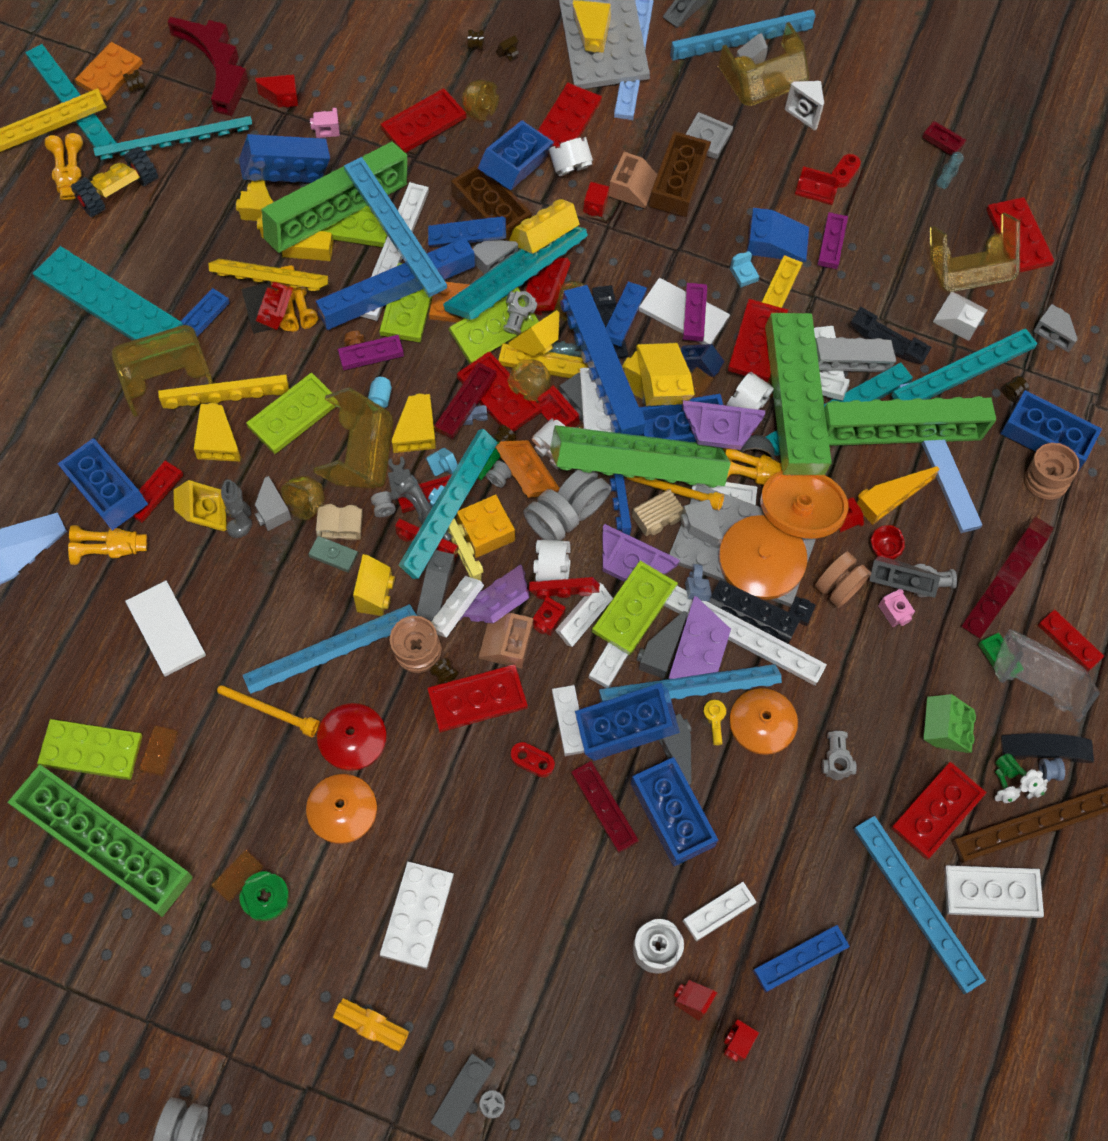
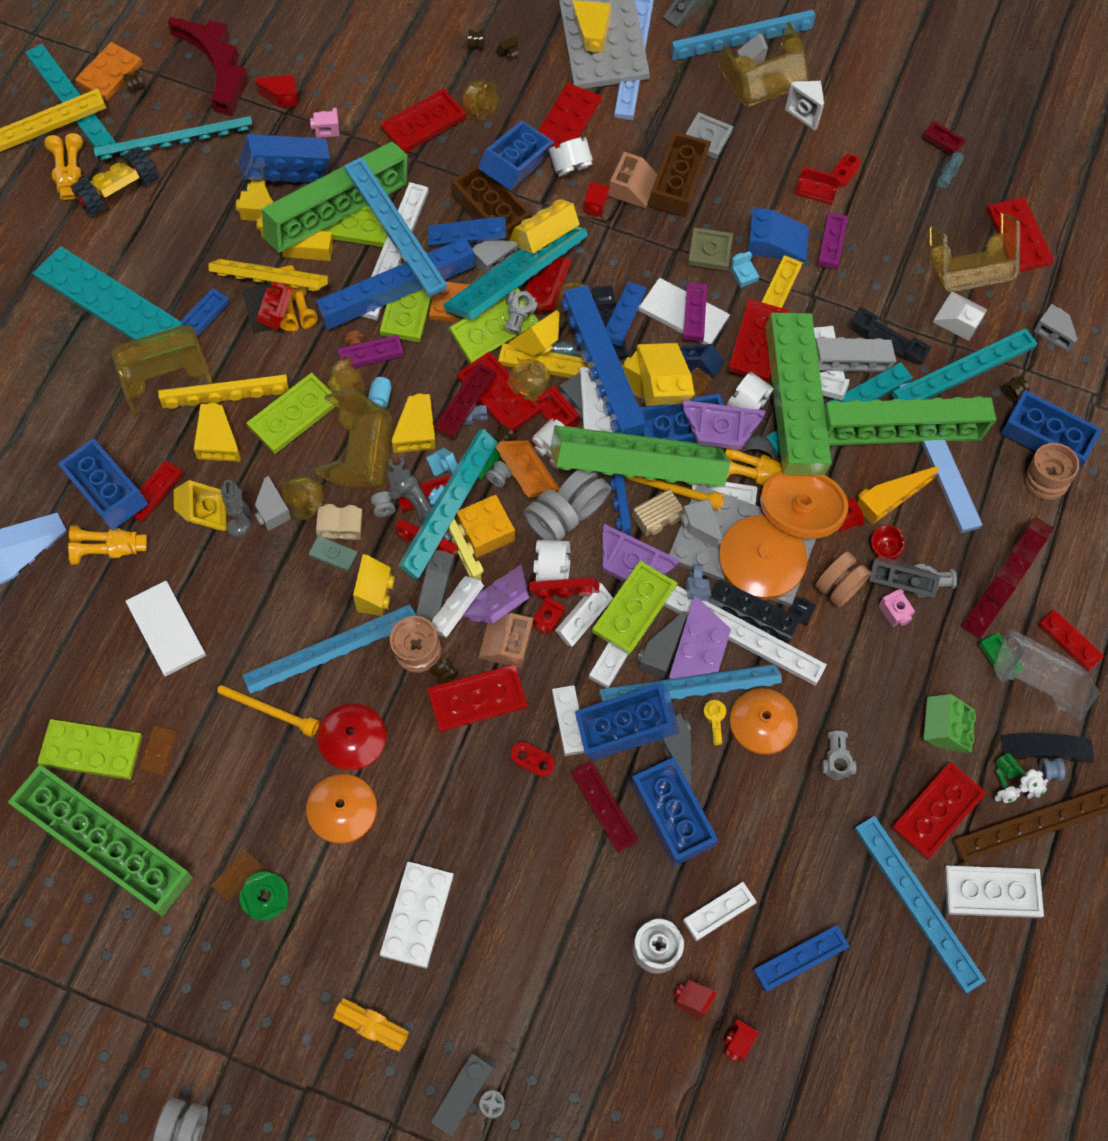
(344, 375): none -> clear yellow cylinder
(710, 249): none -> olive plate

